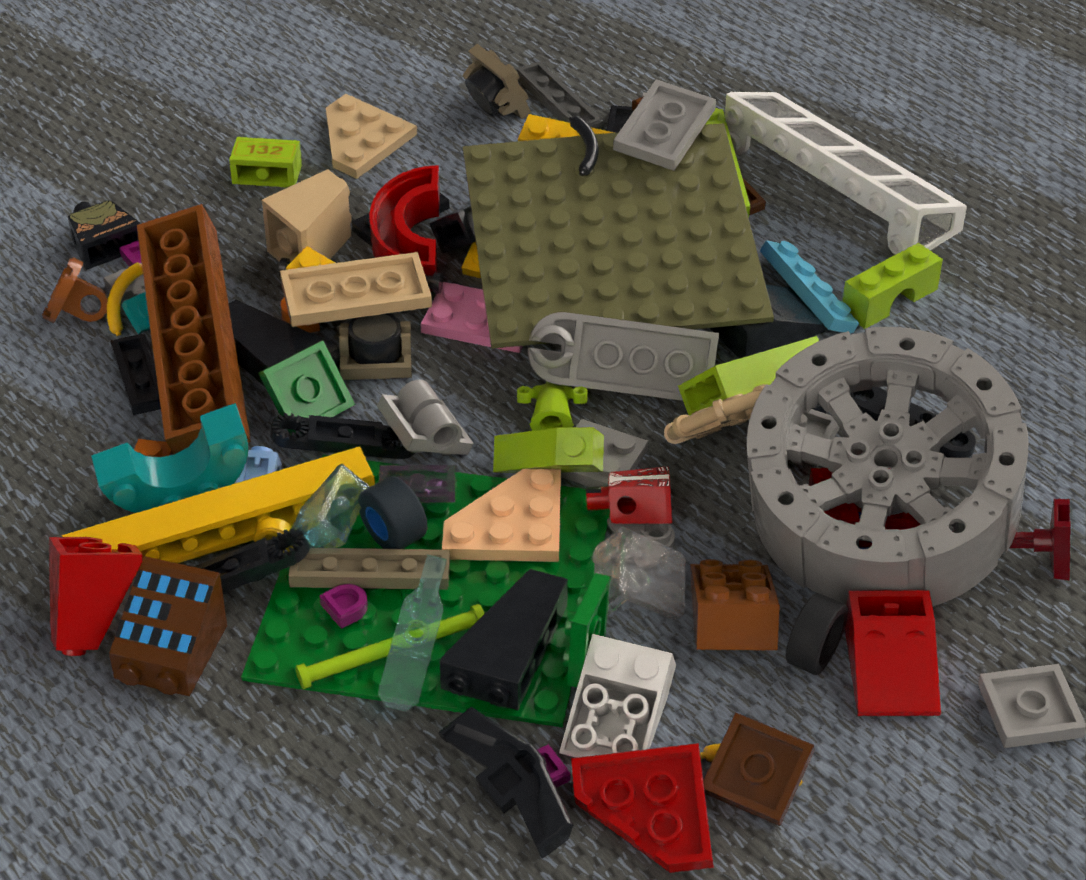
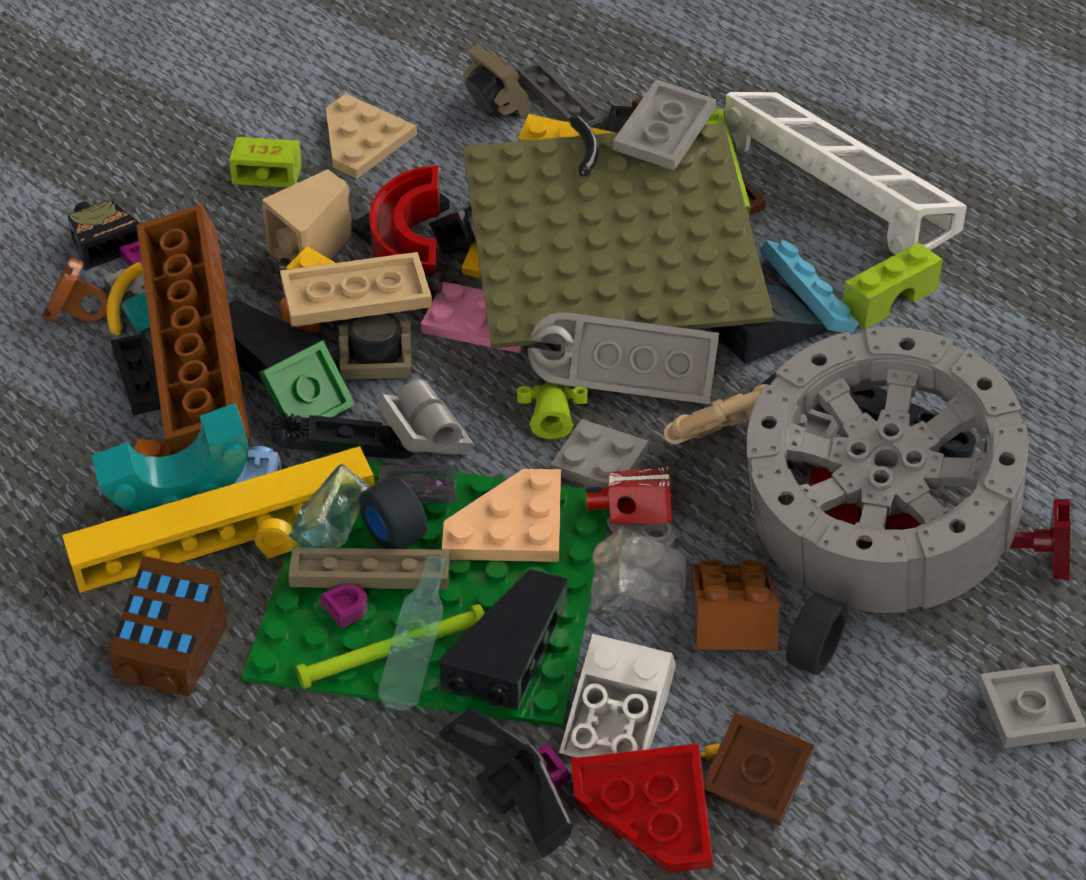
(87, 589): red slope -> none
(258, 559): black plate -> none
(553, 448): lime slope -> none
(587, 620): green plate -> none
(737, 376): lime slope -> none
(893, 653): red slope -> none

